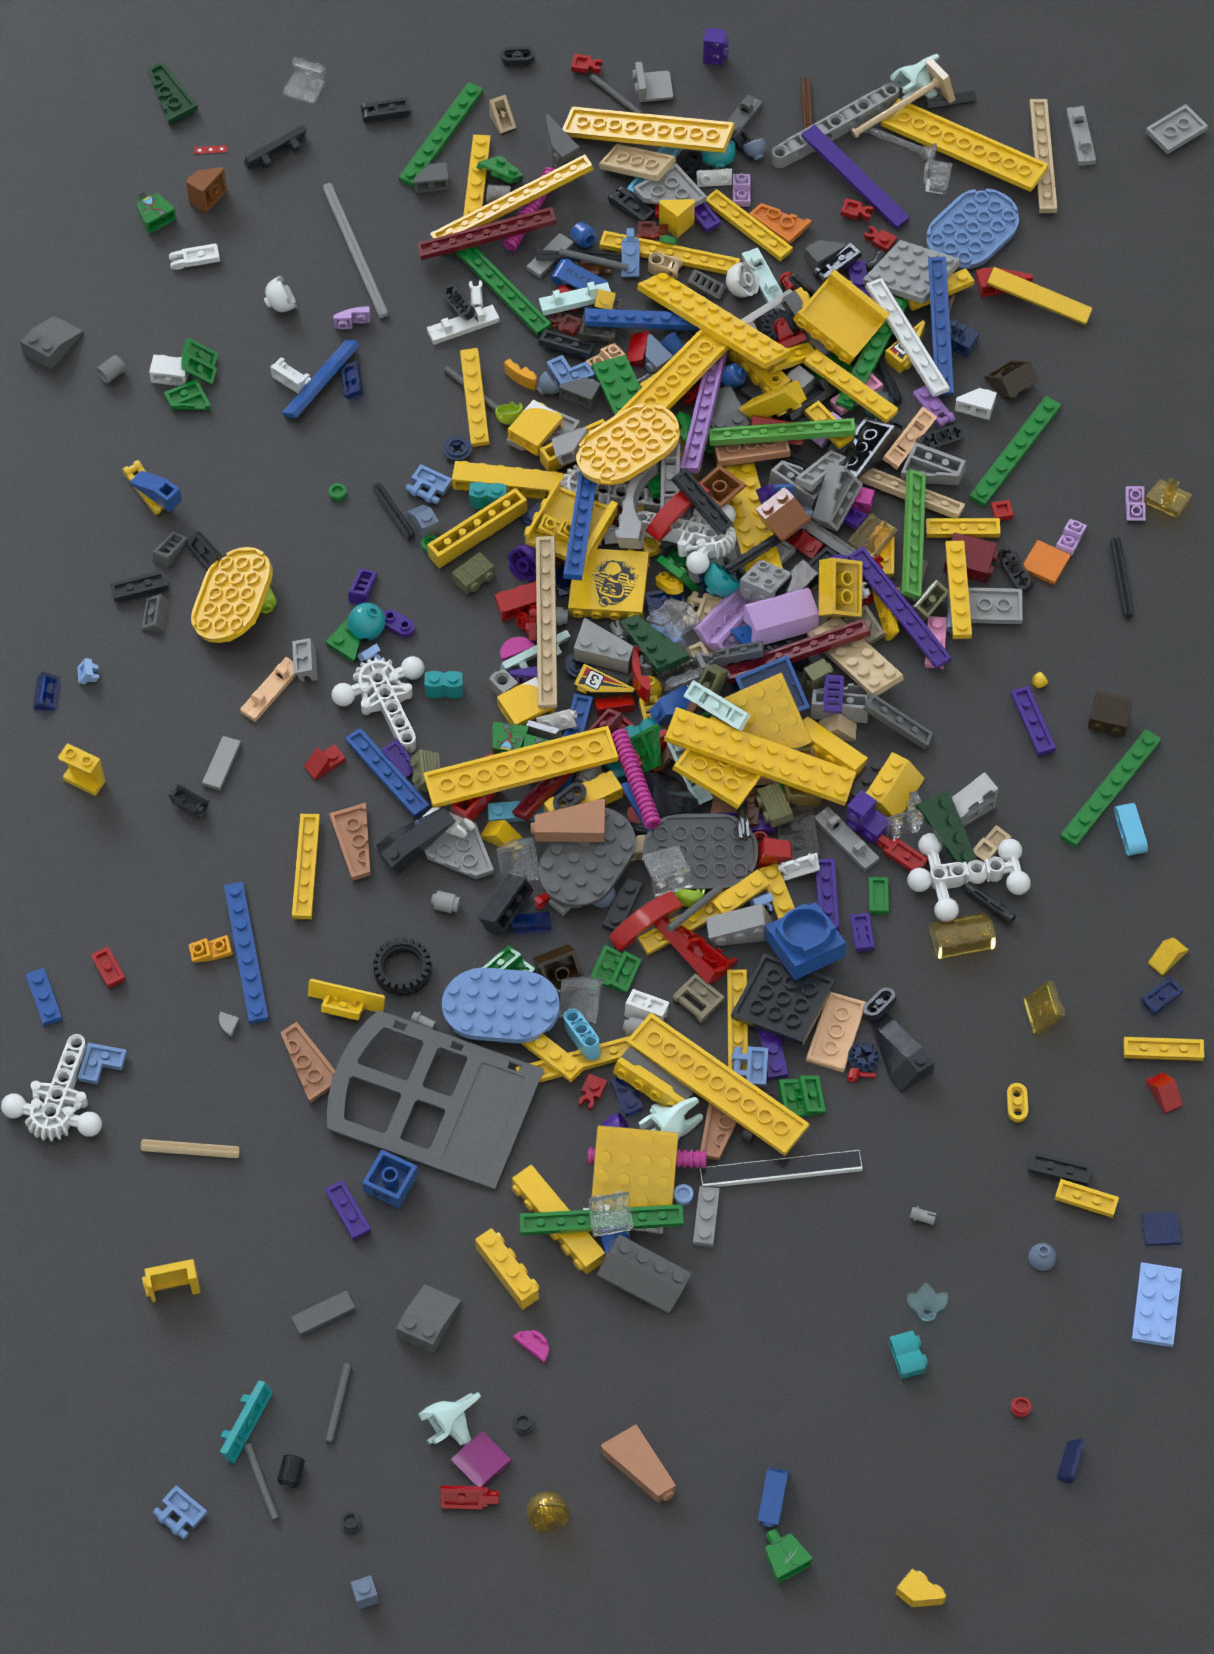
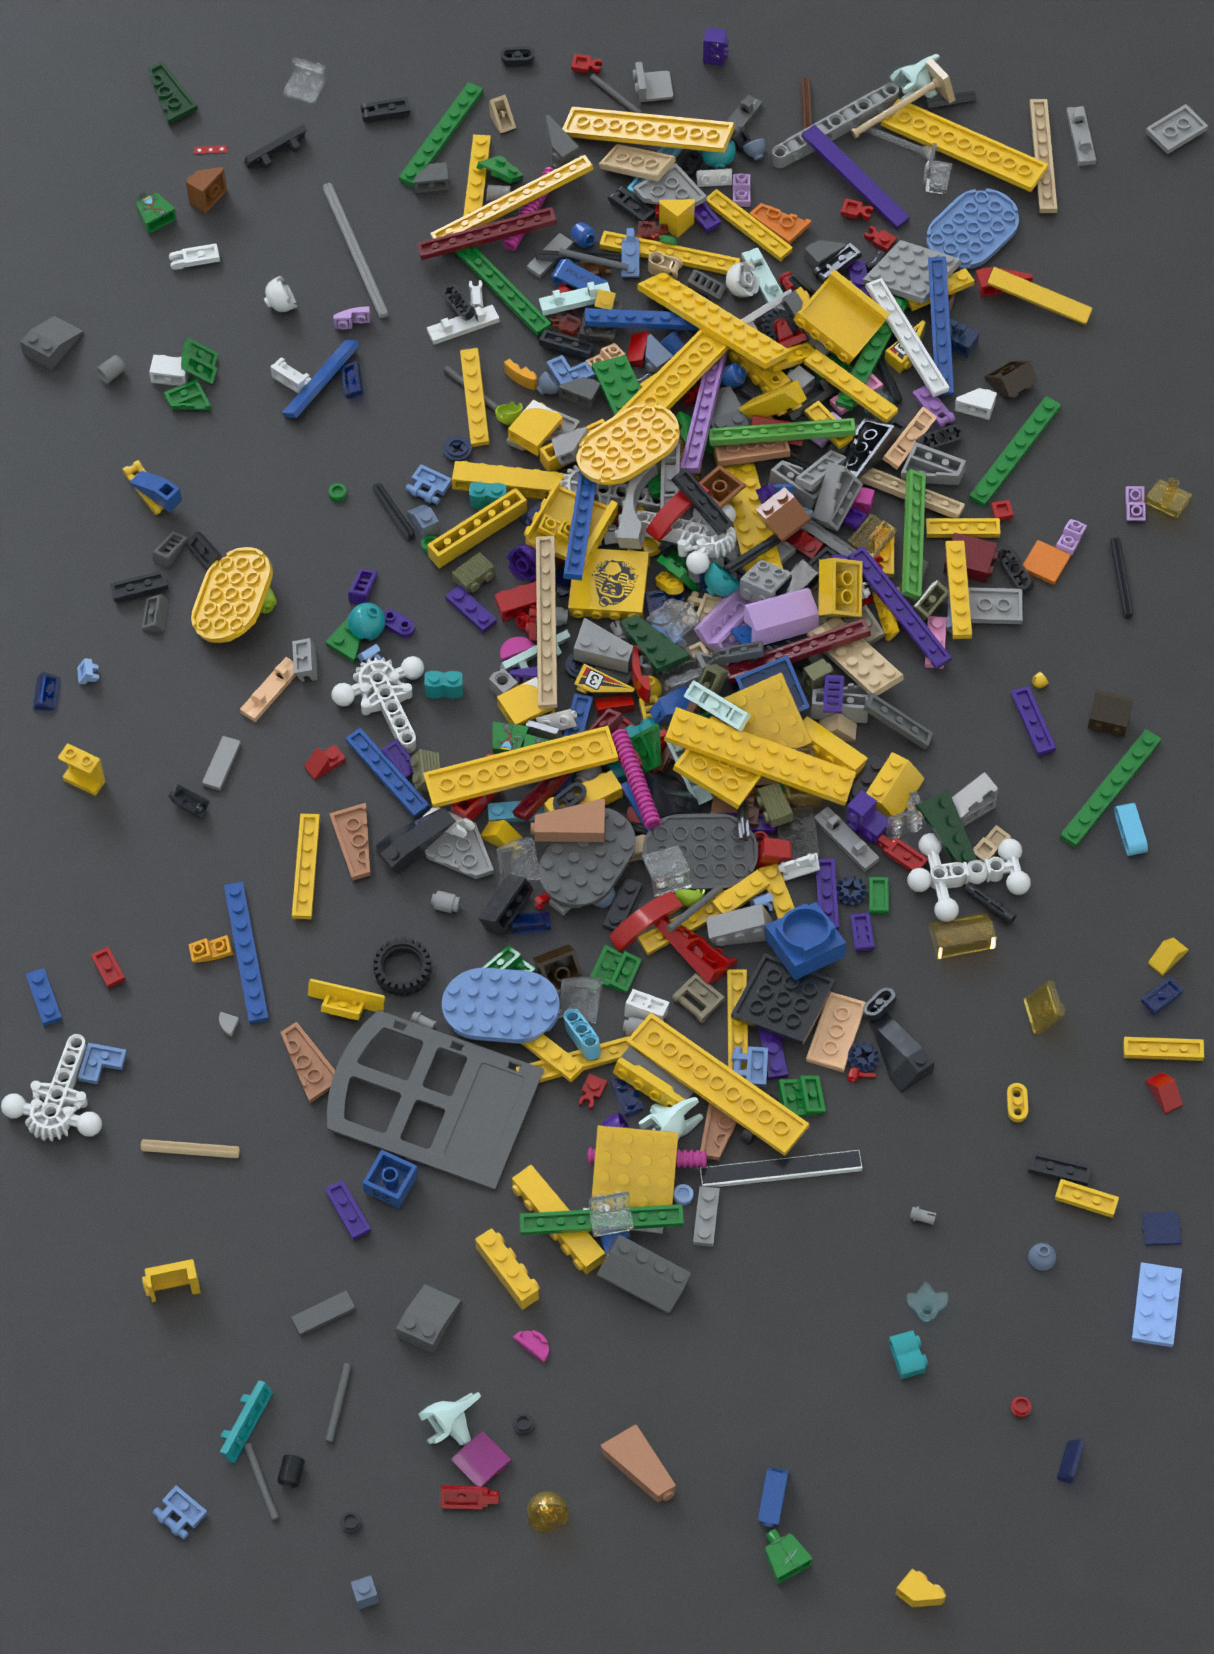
(471, 609): none -> dark purple plate
(843, 890): none -> dark blue gear

